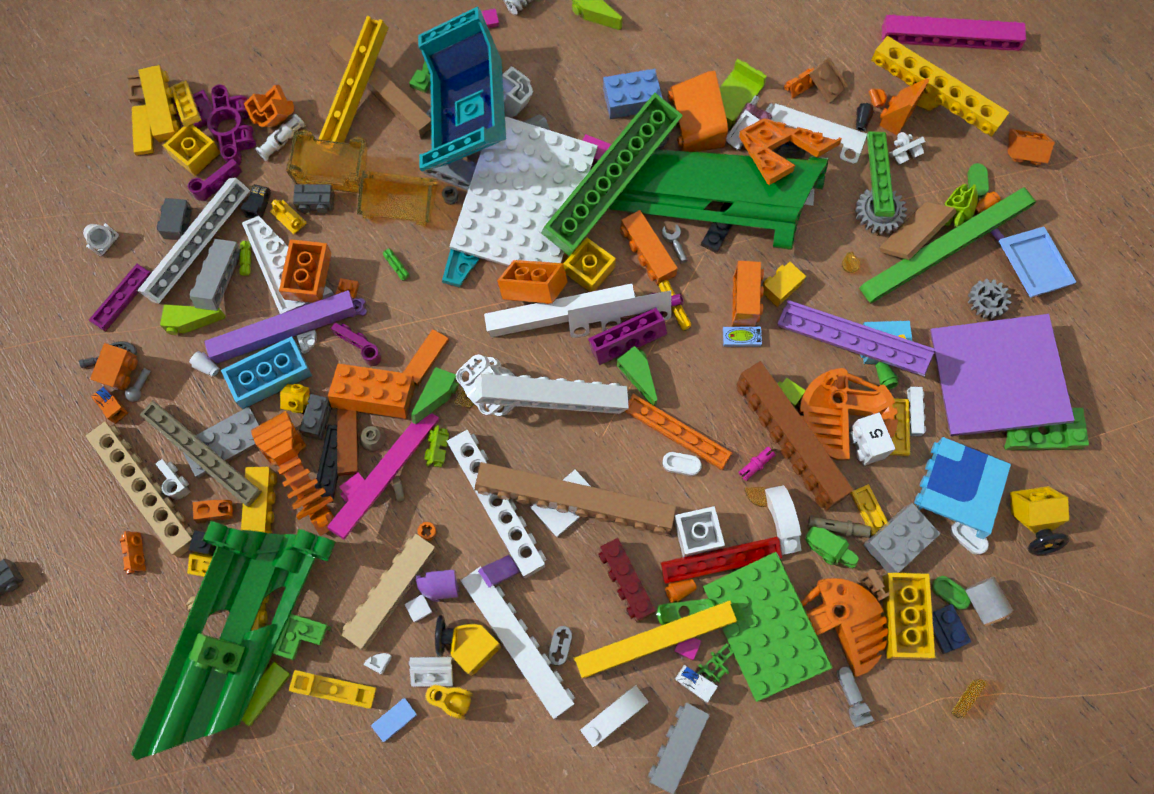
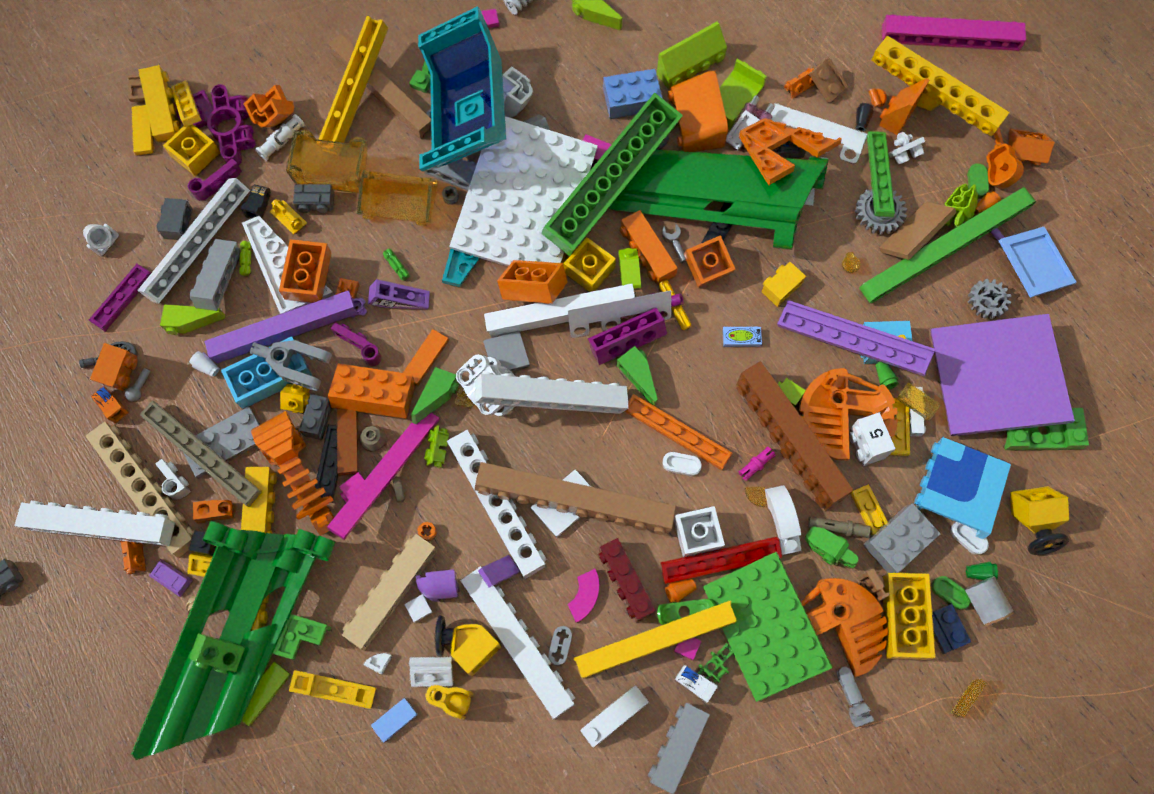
(95, 524): none -> white brick
(170, 578): none -> medium lavender tile
(289, 348): none -> light grey piece
(307, 341): white tile -> none
(397, 296): none -> medium lavender slope
(508, 350): none -> light grey tile
(586, 595): none -> dark pink tile
(629, 267): none -> lime slope
(691, 55): none -> lime slope
(709, 261): none -> orange brick
(747, 294): orange brick -> none
(918, 401): none -> clear yellow tile
(982, 571): none -> green cone
(1003, 164): none -> orange piece

